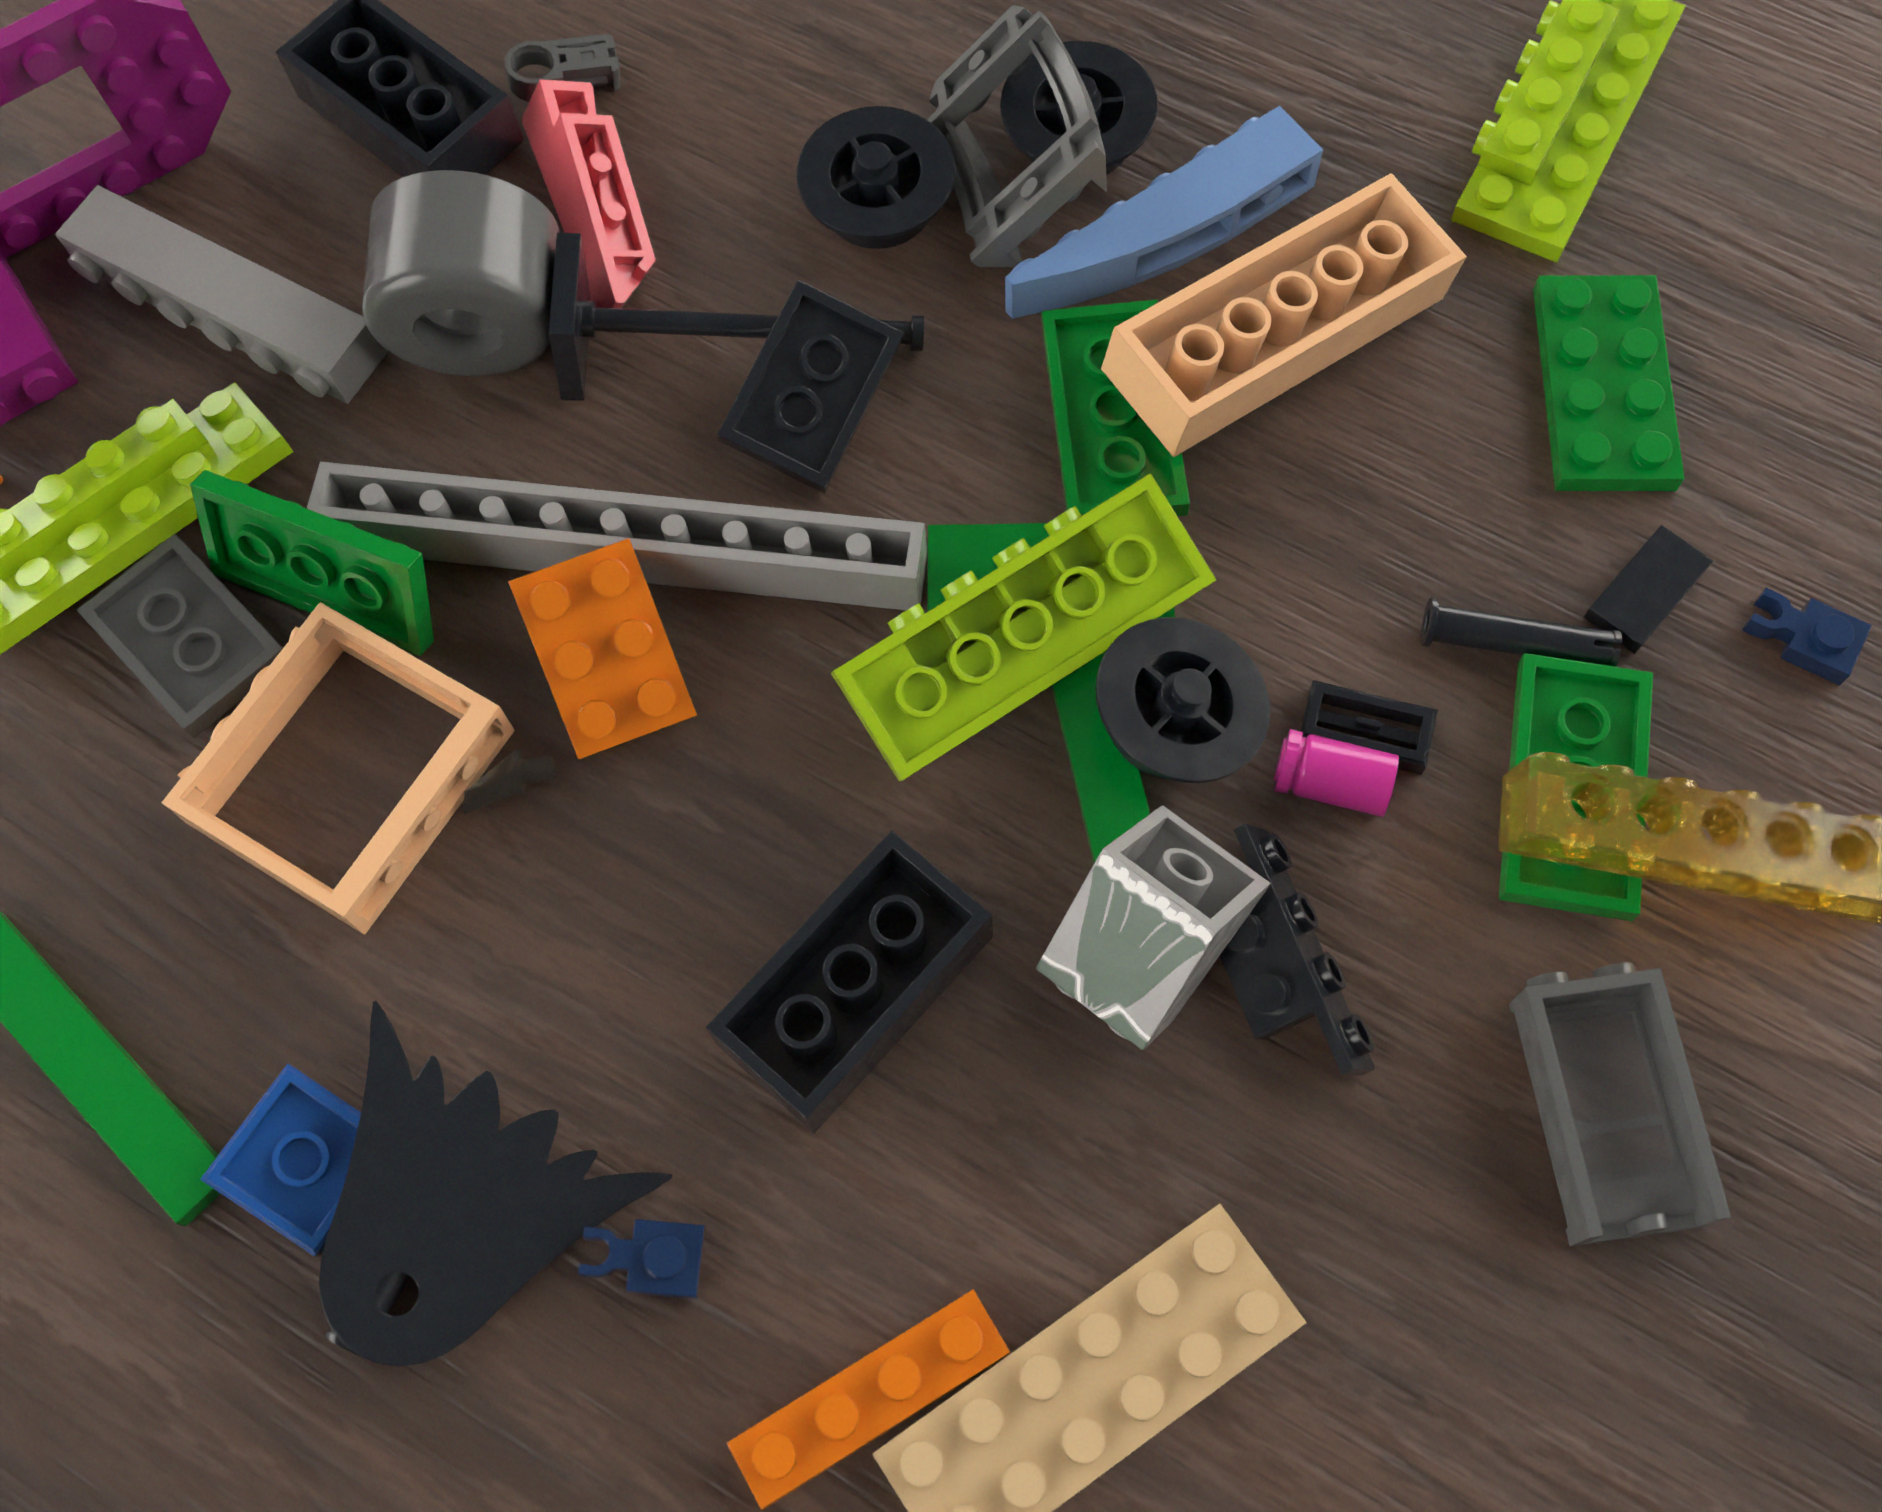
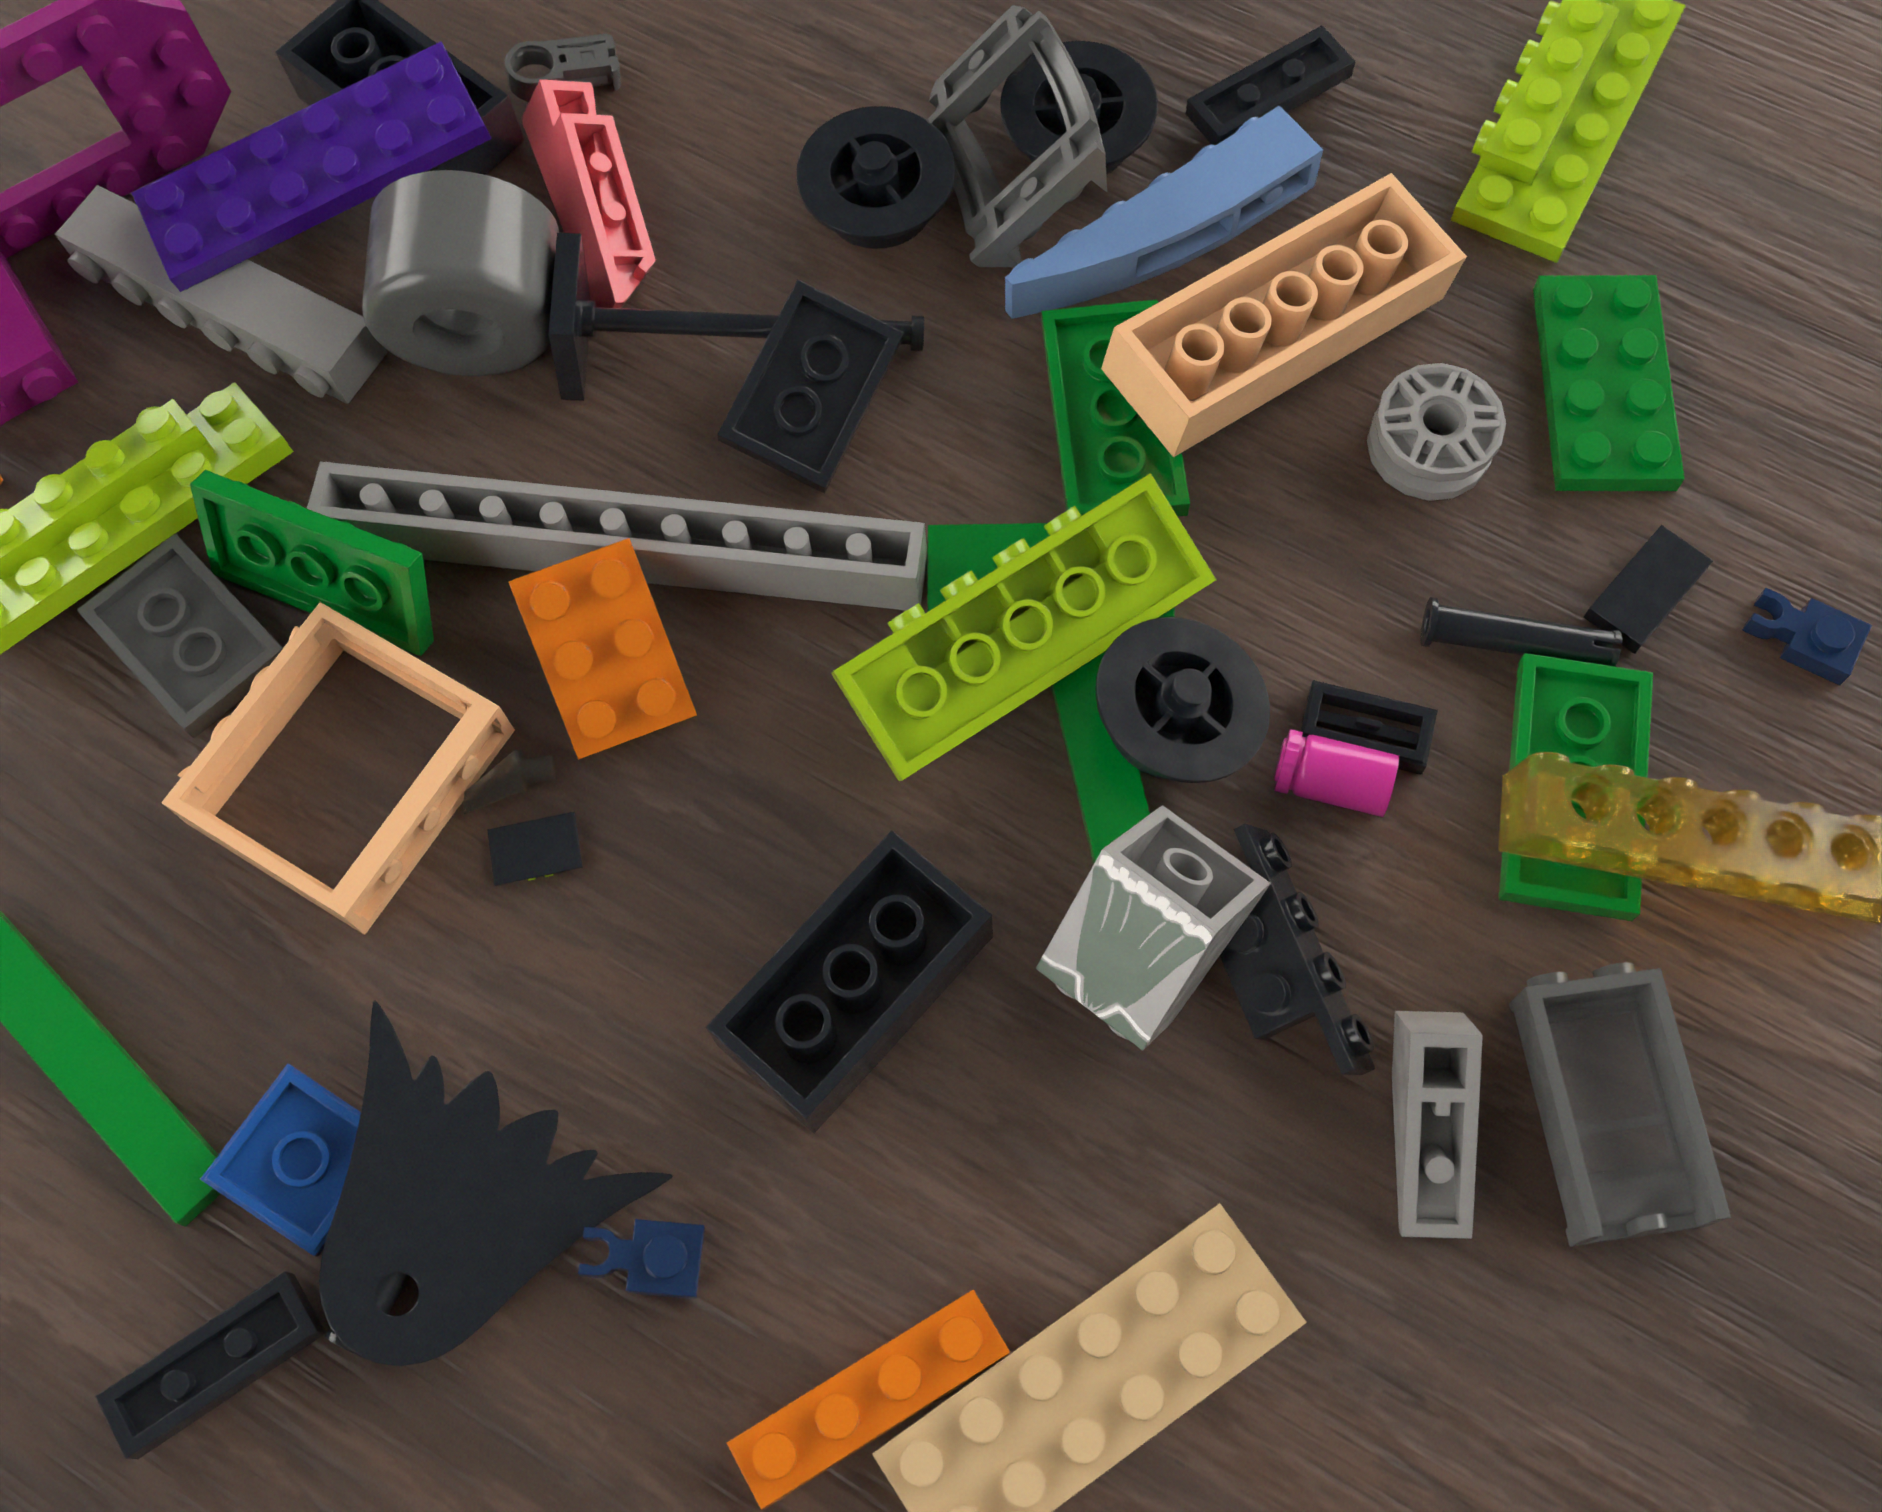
(210, 1365): none -> black plate
(309, 166): none -> dark purple plate
(534, 848): none -> black piece
(1279, 79): none -> black plate
(1435, 1121): none -> light grey slope
(1442, 400): none -> light grey wheel

